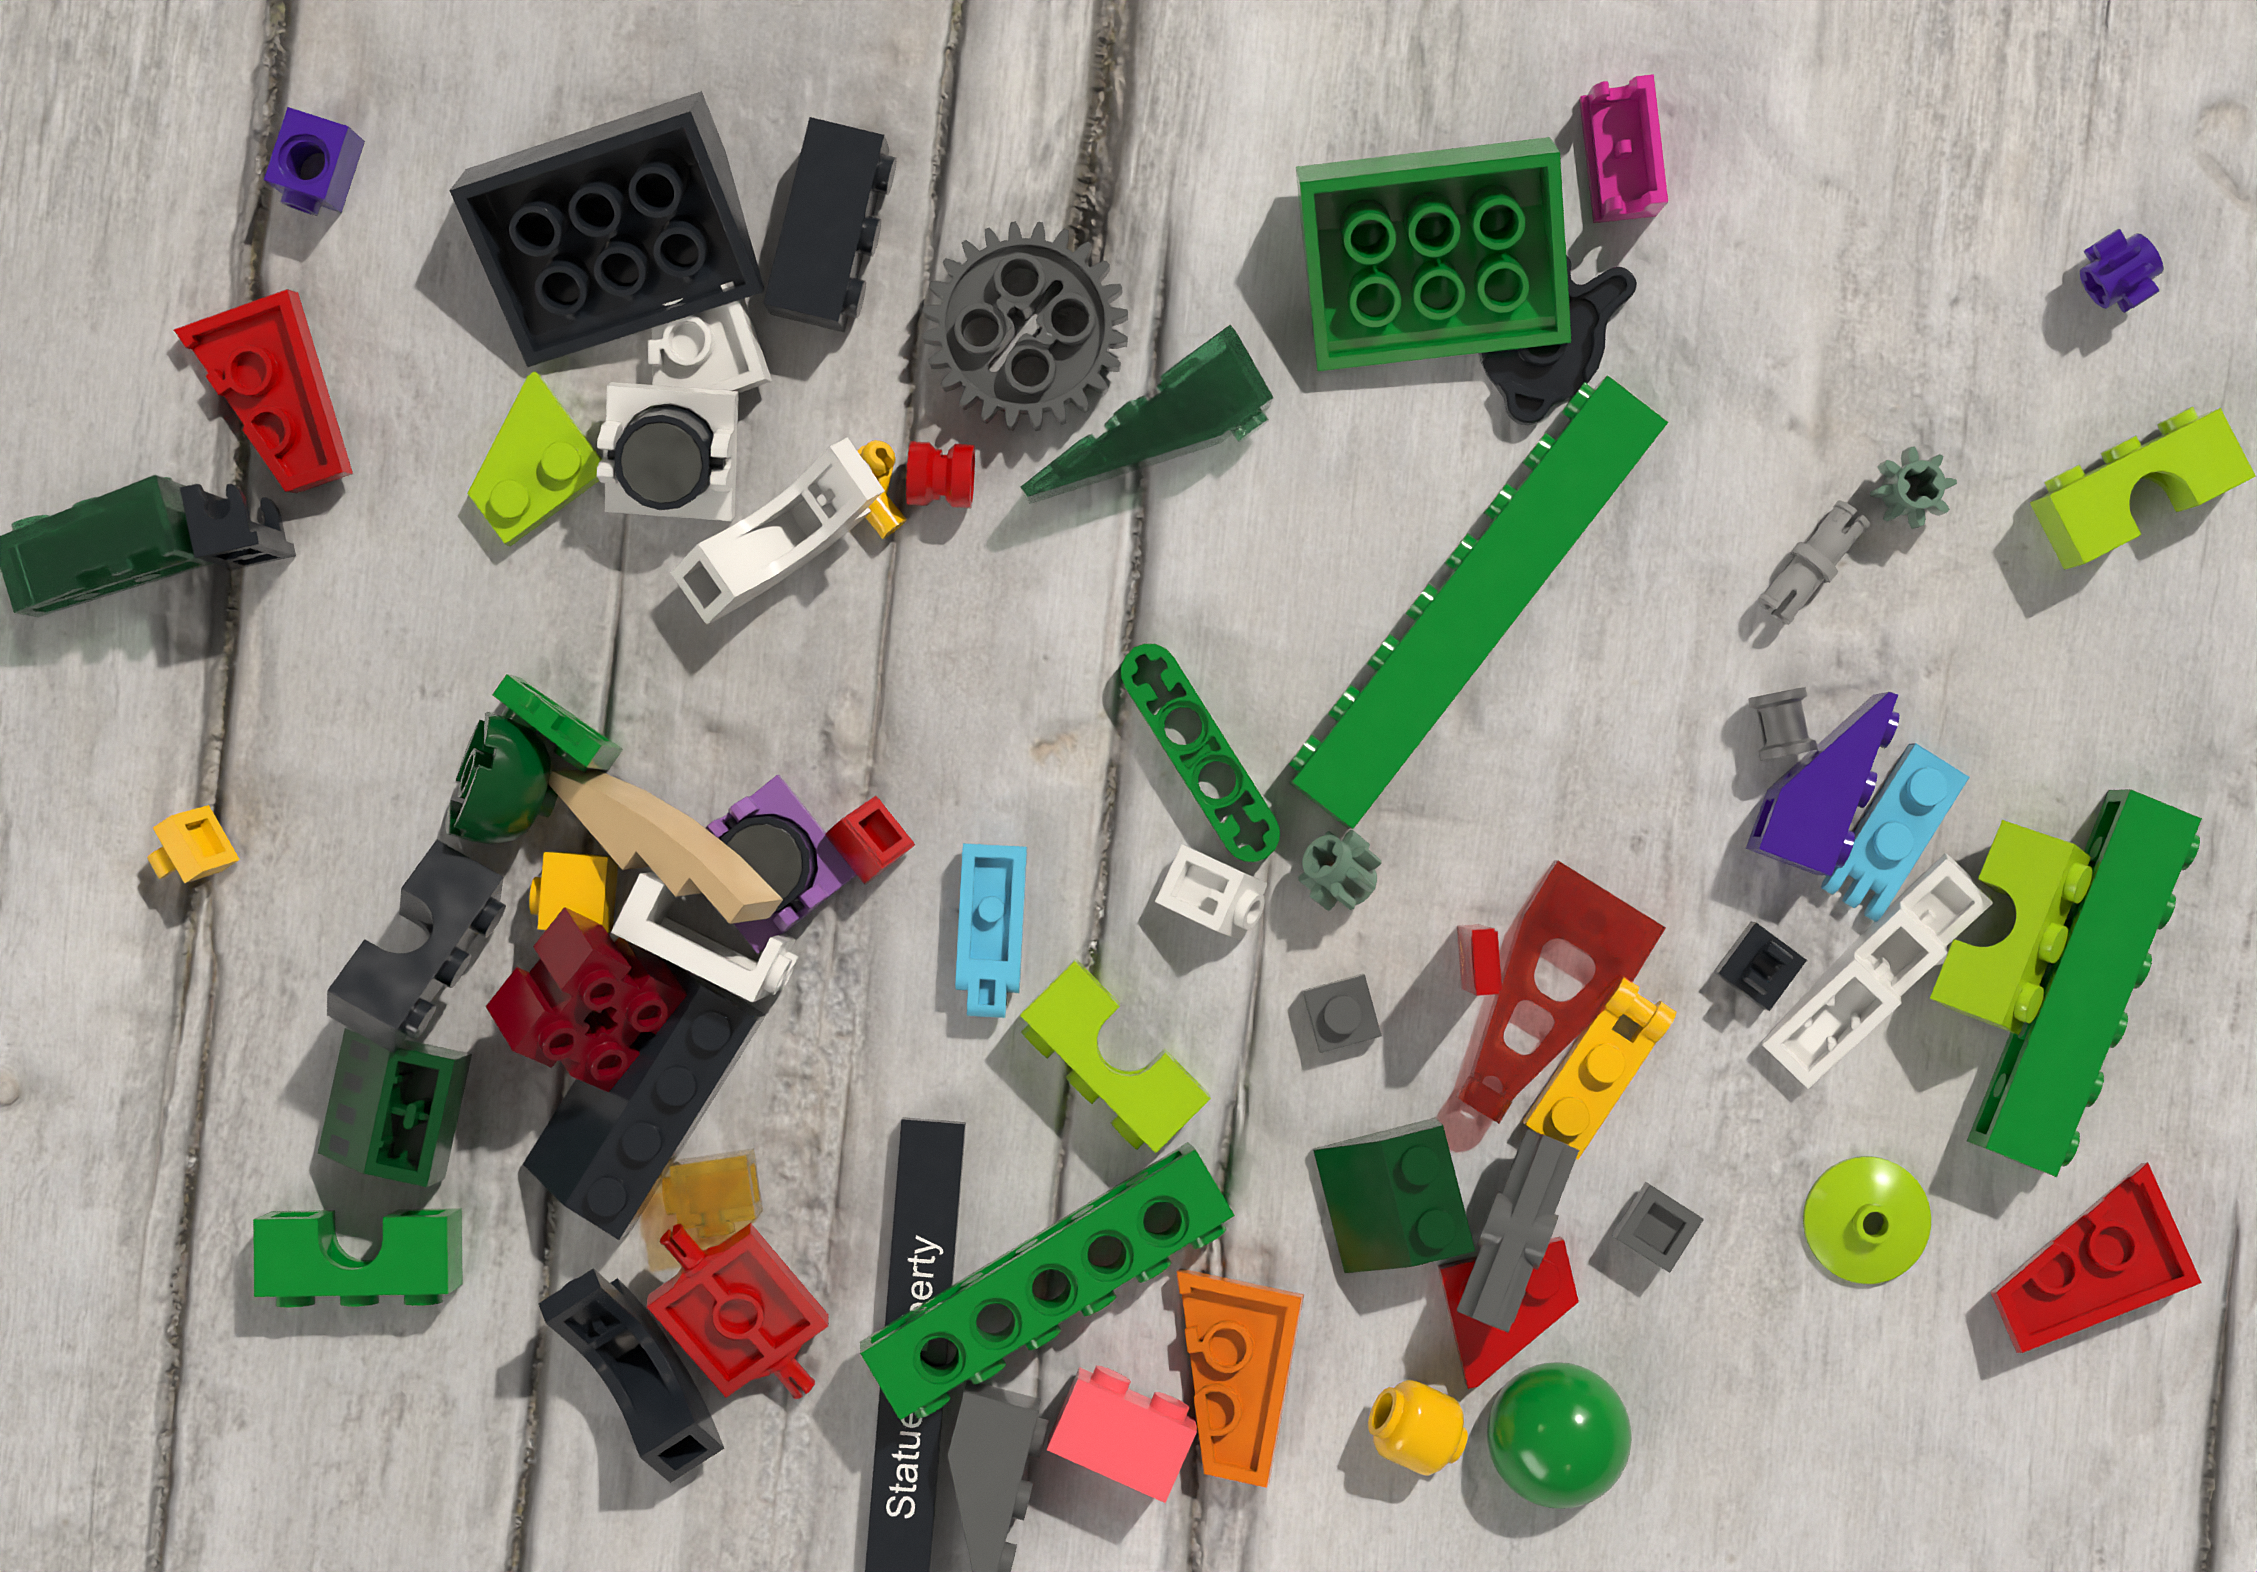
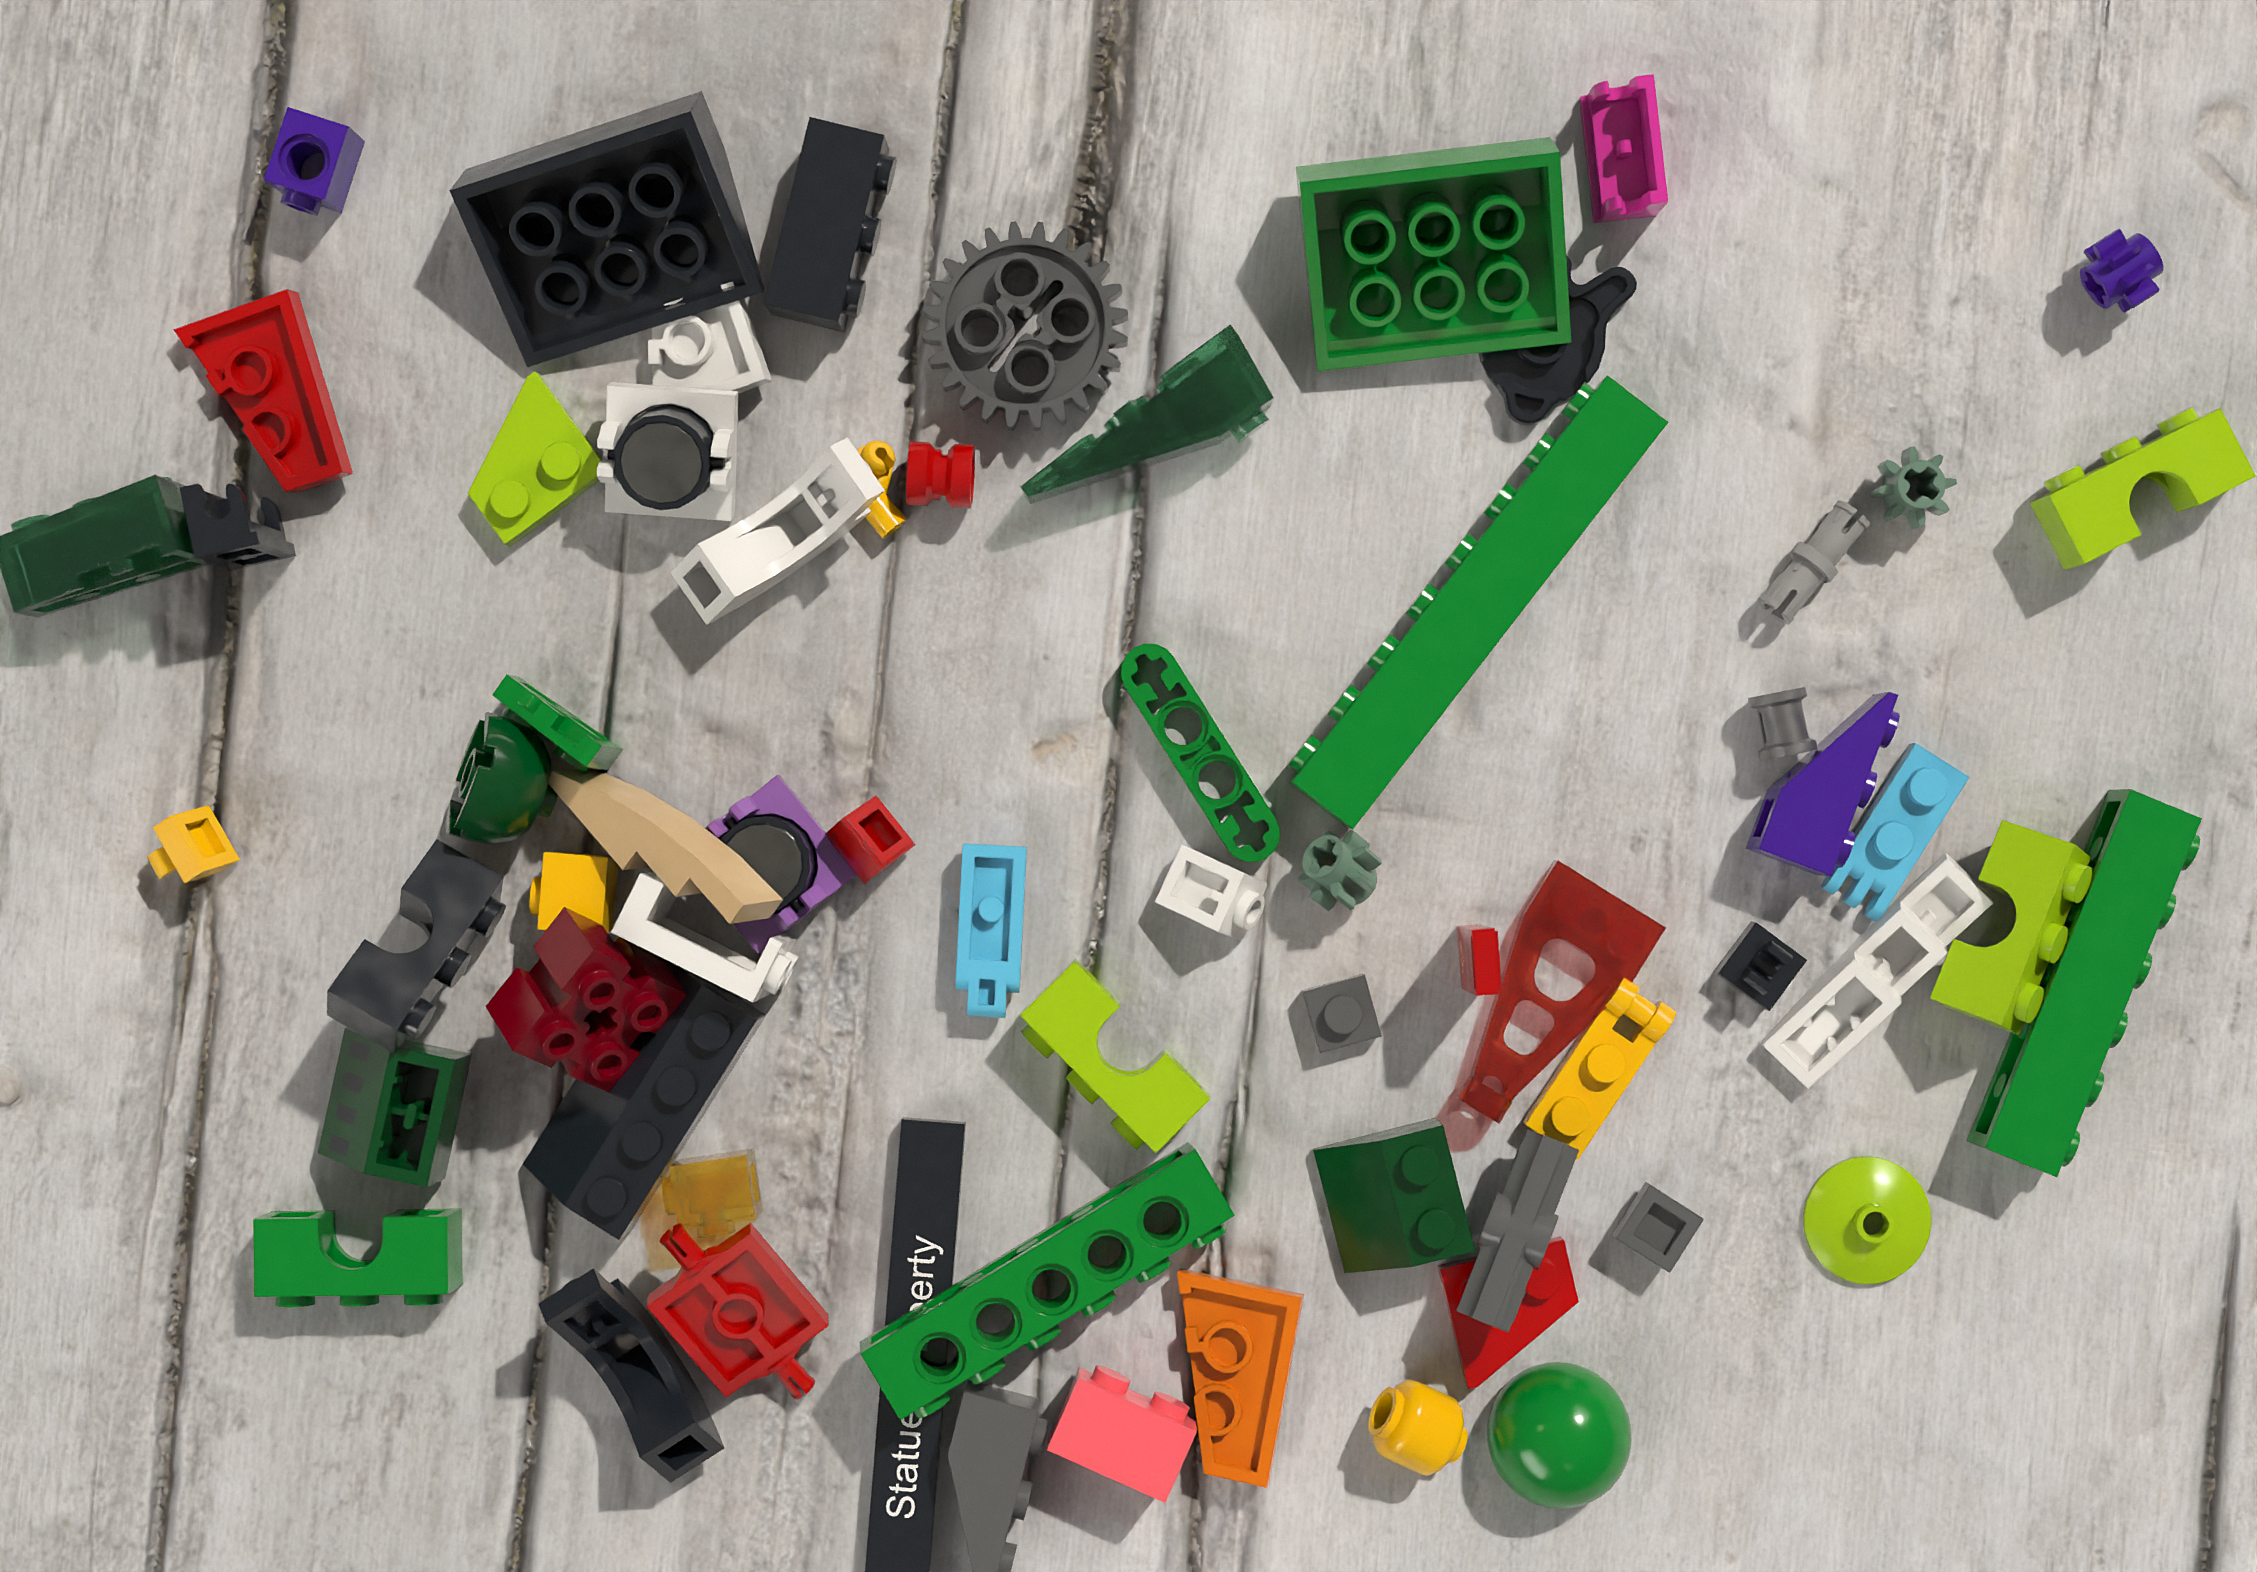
(2098, 1267): red wing -> none

